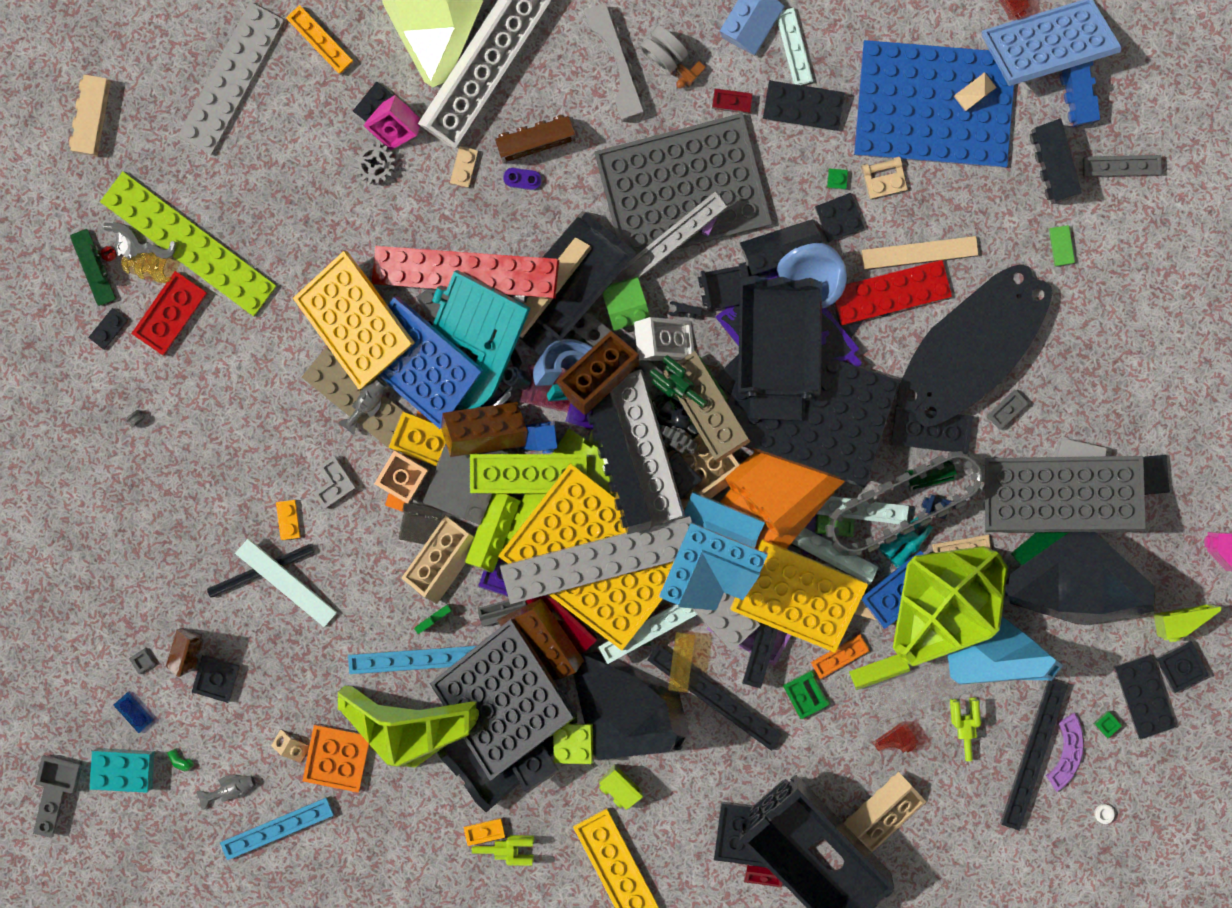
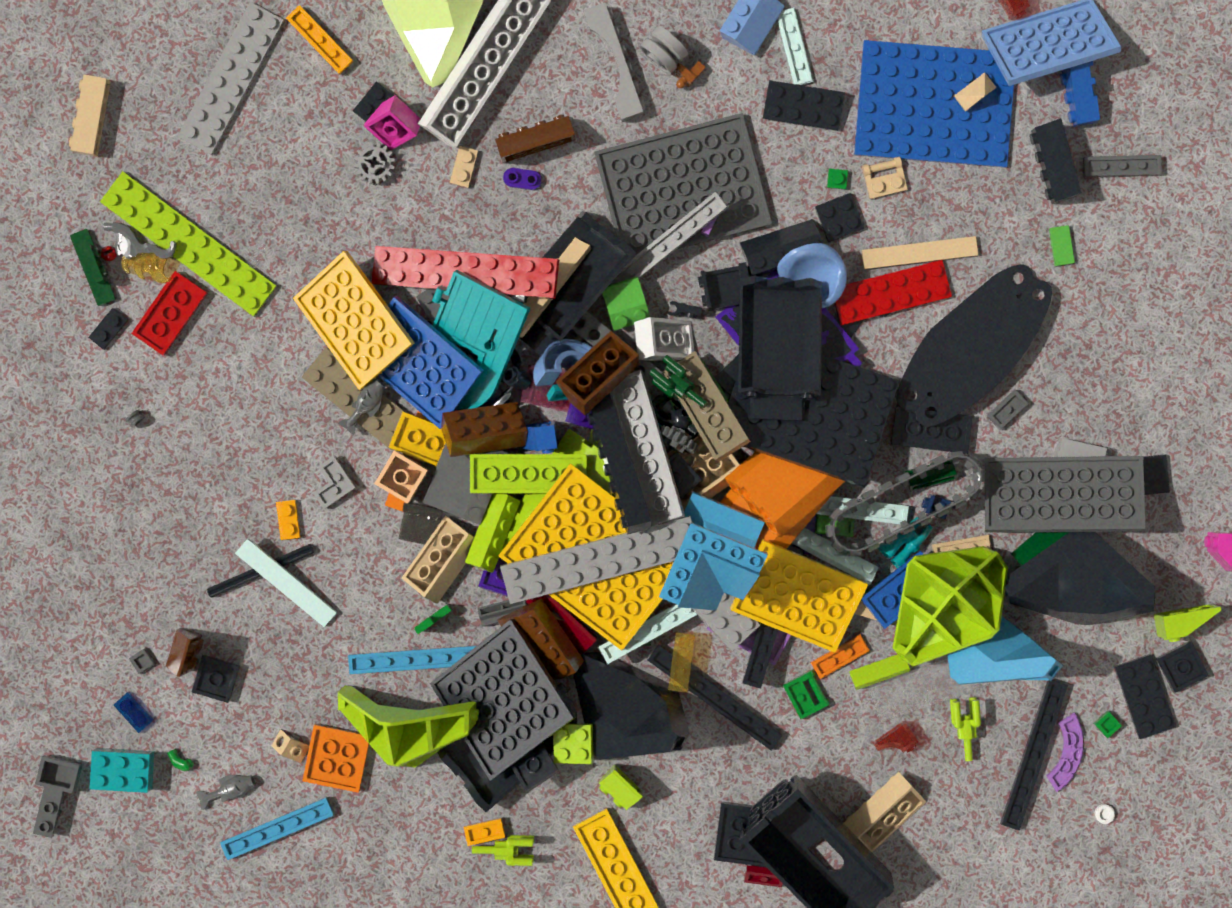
(732, 101): dark red plate -> none

